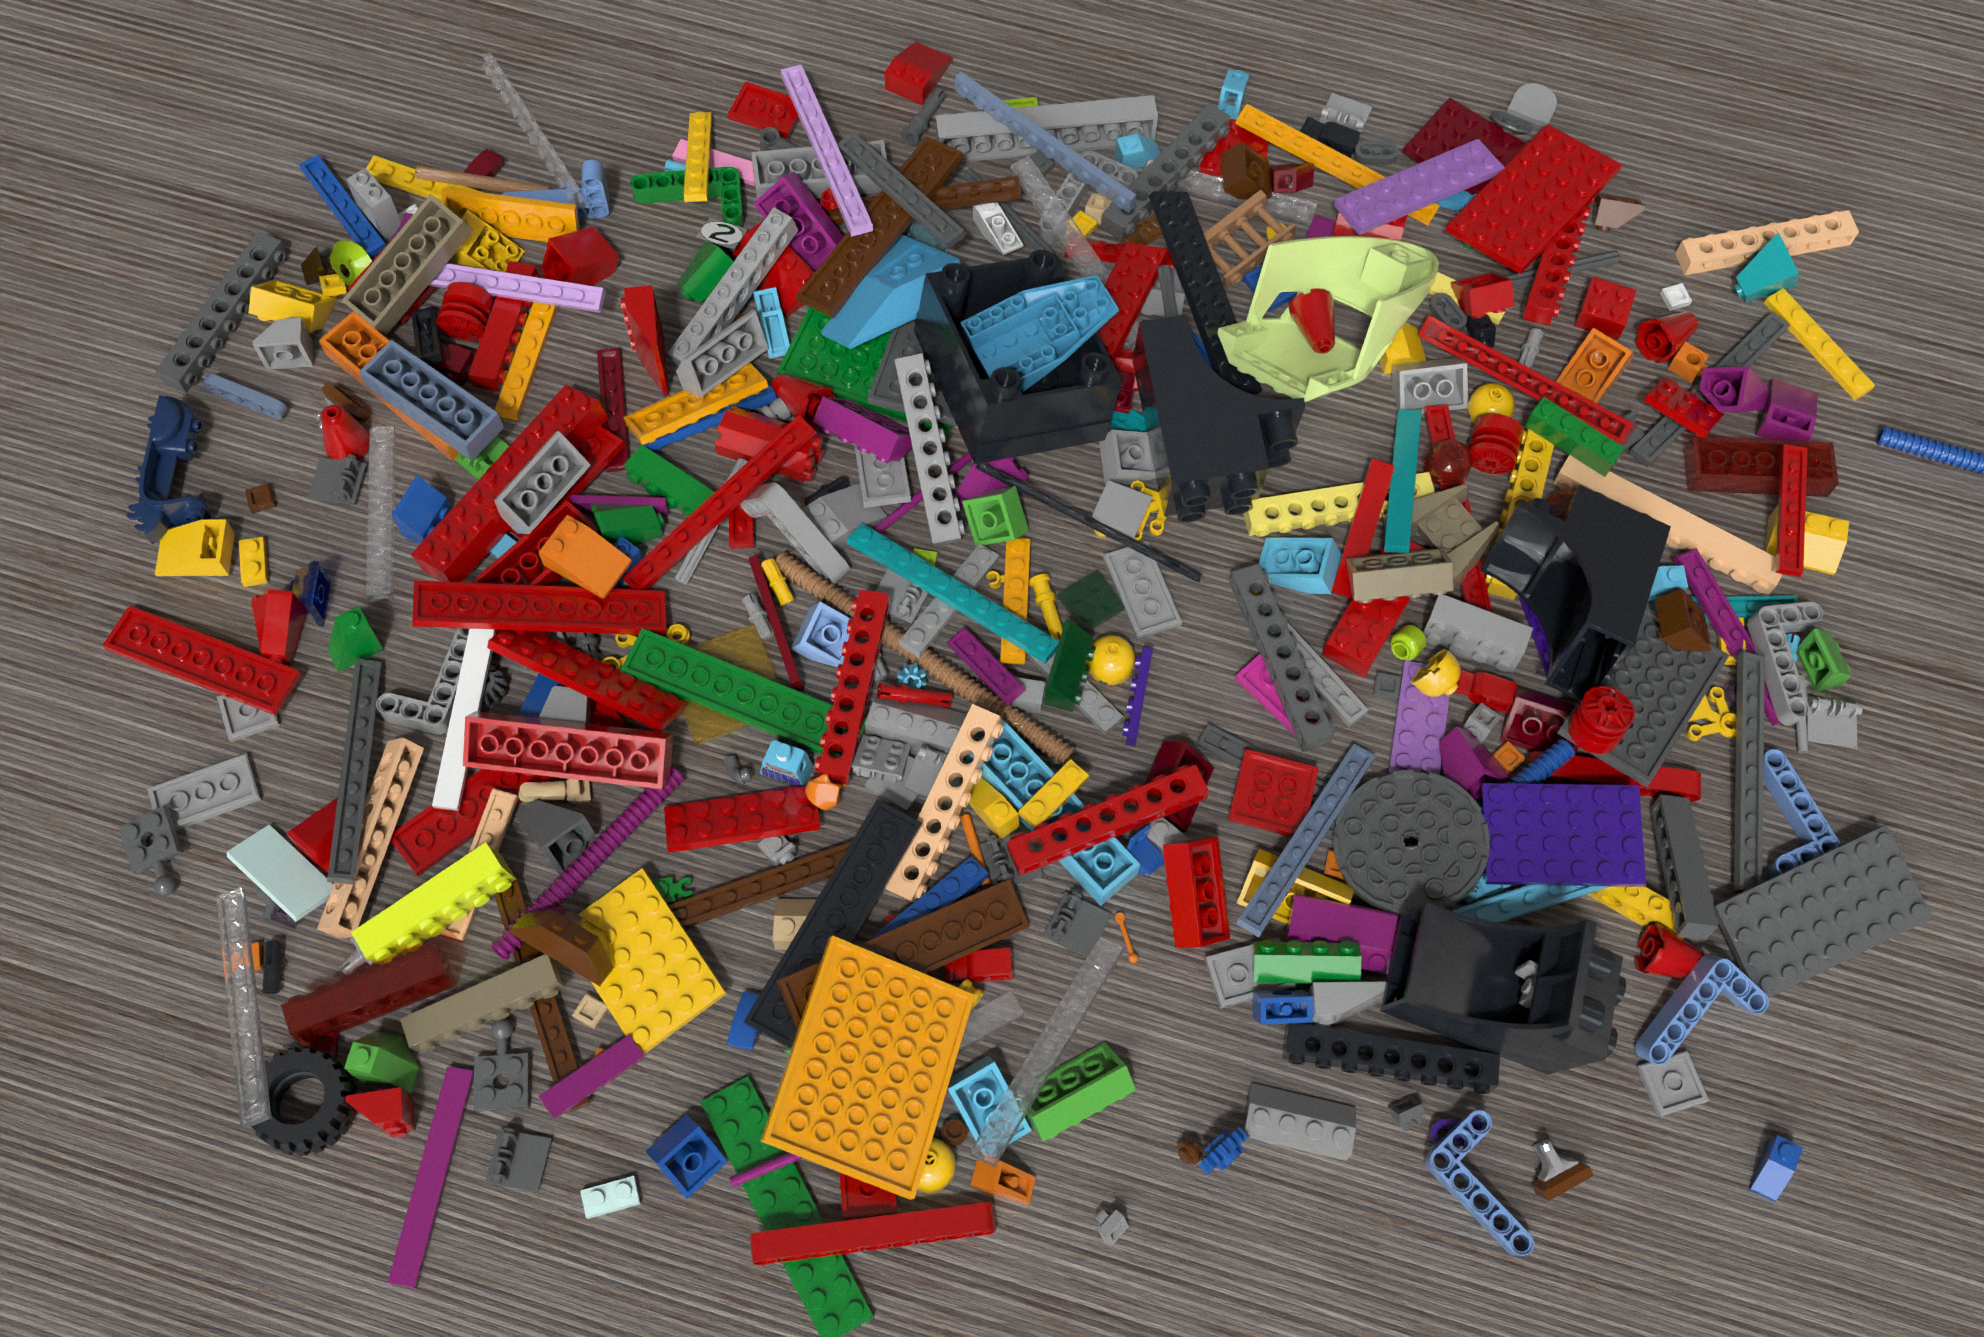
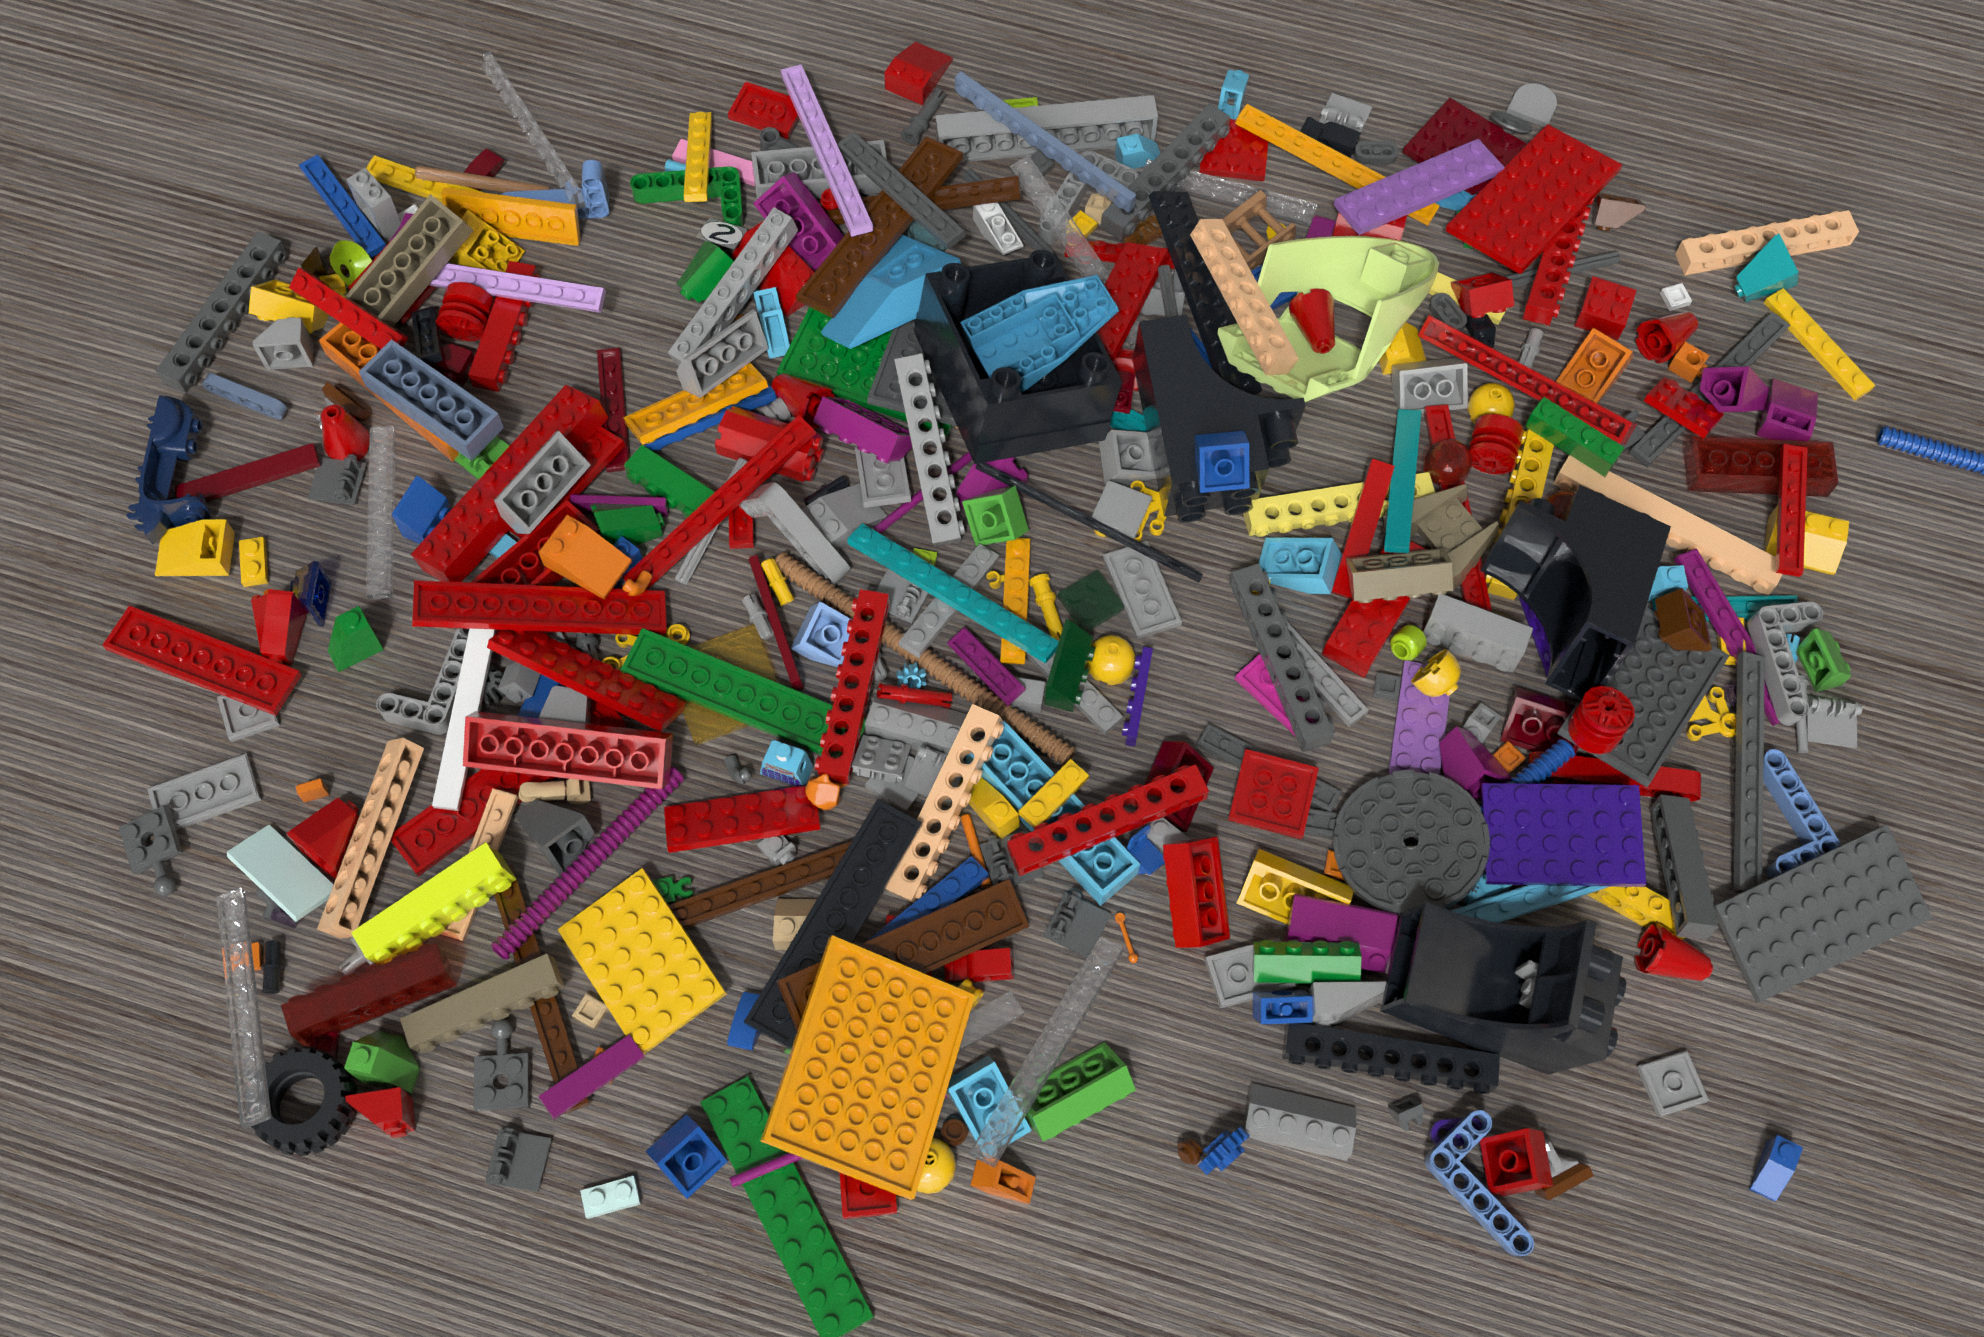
(252, 474): none -> dark red tile
(260, 498): reddish brown tile -> none
(312, 790): none -> orange tile
(345, 309): none -> red plate
(354, 773): dark grey plate -> none
(431, 1178): magenta tile -> none
(518, 682): none -> light grey brick
(525, 360): light orange plate -> none
(567, 940): reddish brown wedge -> none
(579, 258): red slope -> none
(638, 587): none -> orange arm
(646, 332): red slope -> none
(872, 1233): red beam -> none
(1111, 1226): light grey tile -> none
(1222, 461): none -> blue slope
(1244, 297): none -> light nougat brick
(1245, 172): reddish brown slope -> none
(1291, 177): dark red slope -> none
(1305, 841): sand blue plate -> none
(1487, 689): red piece -> none
(1516, 1162): none -> red brick
(1696, 1005): medium blue beam -> none

